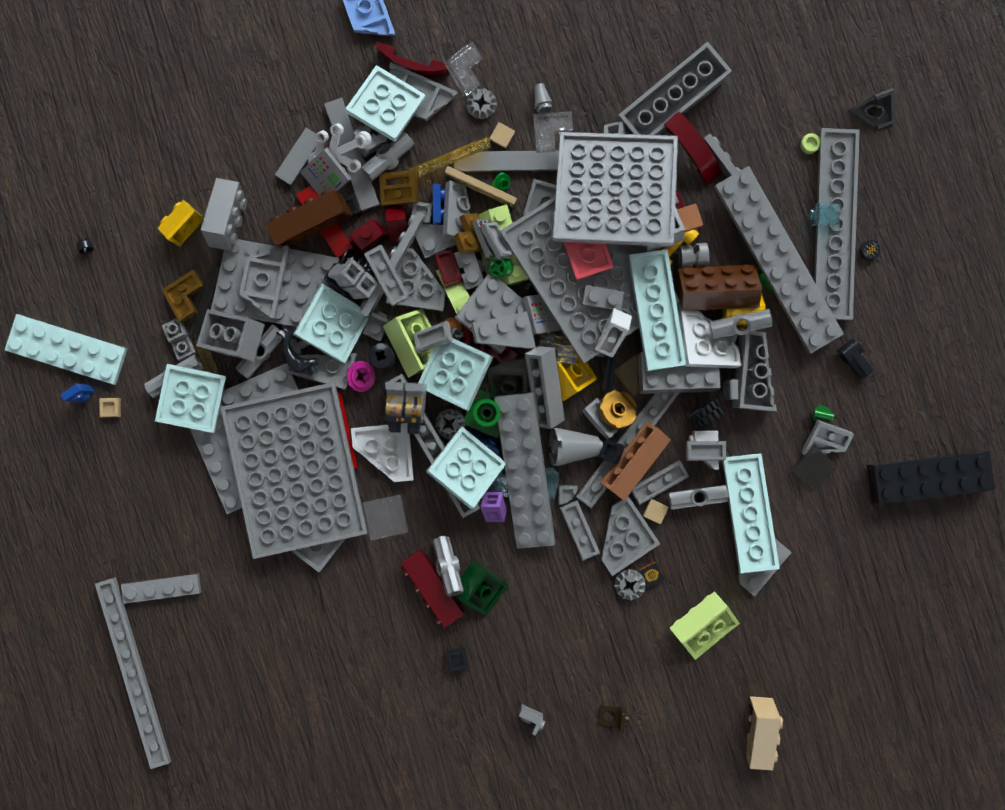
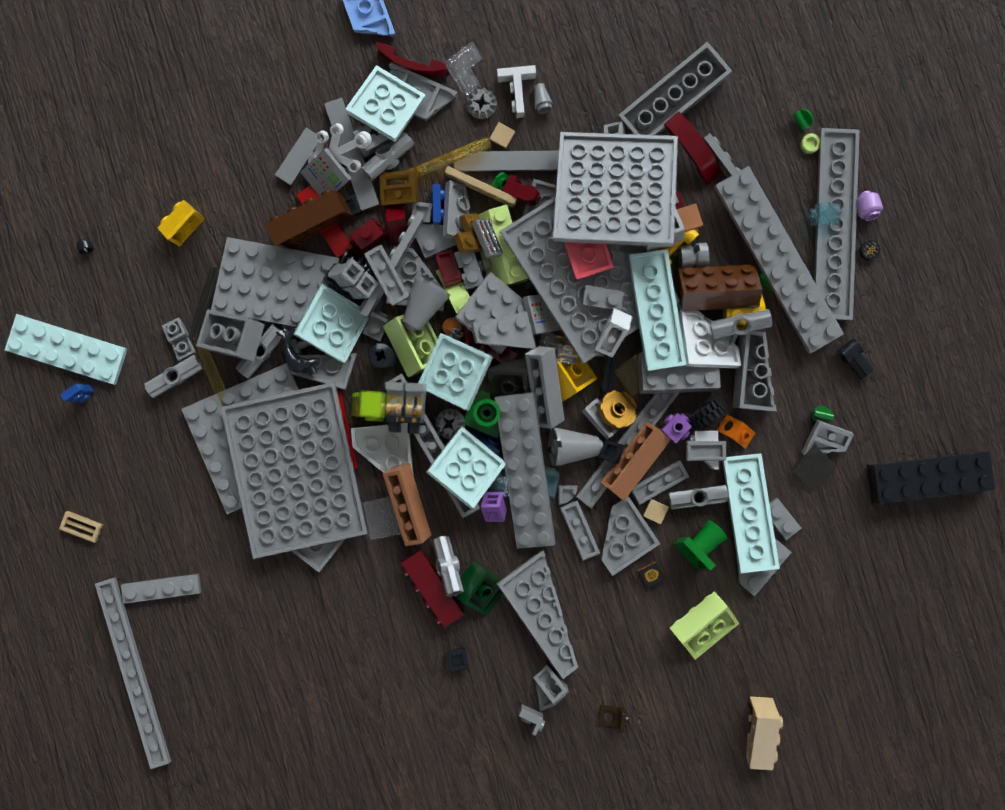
(96, 532): none -> tan tile
(110, 407): tan tile -> none
(179, 295): pearl gold plate -> none
(190, 398): light aqua plate -> none
(224, 214): light grey brick -> none
(264, 279): light grey wing -> none
(367, 378): dark pink gear -> none
(369, 405): none -> lime wedge
(407, 504): none -> nougat brick
(423, 303): none -> light grey cone
(432, 337): light grey tile -> none
(496, 241): light grey tile -> none
(496, 265): green wheel -> none
(517, 74): none -> white bracket
(525, 194): none -> dark red leg
(538, 607): none -> light grey wing
(547, 125): clear plate -> none
(549, 688): none -> light grey slope
(631, 576): light grey gear -> none
(669, 427): none -> medium lavender brick
(704, 542): none -> green plant
(730, 389): light grey tile -> none
(739, 432): none -> orange bracket
(783, 520): none -> light grey plate
(803, 118): none -> green plate
(869, 205): none -> lavender head
(878, 109): dark grey slope -> none

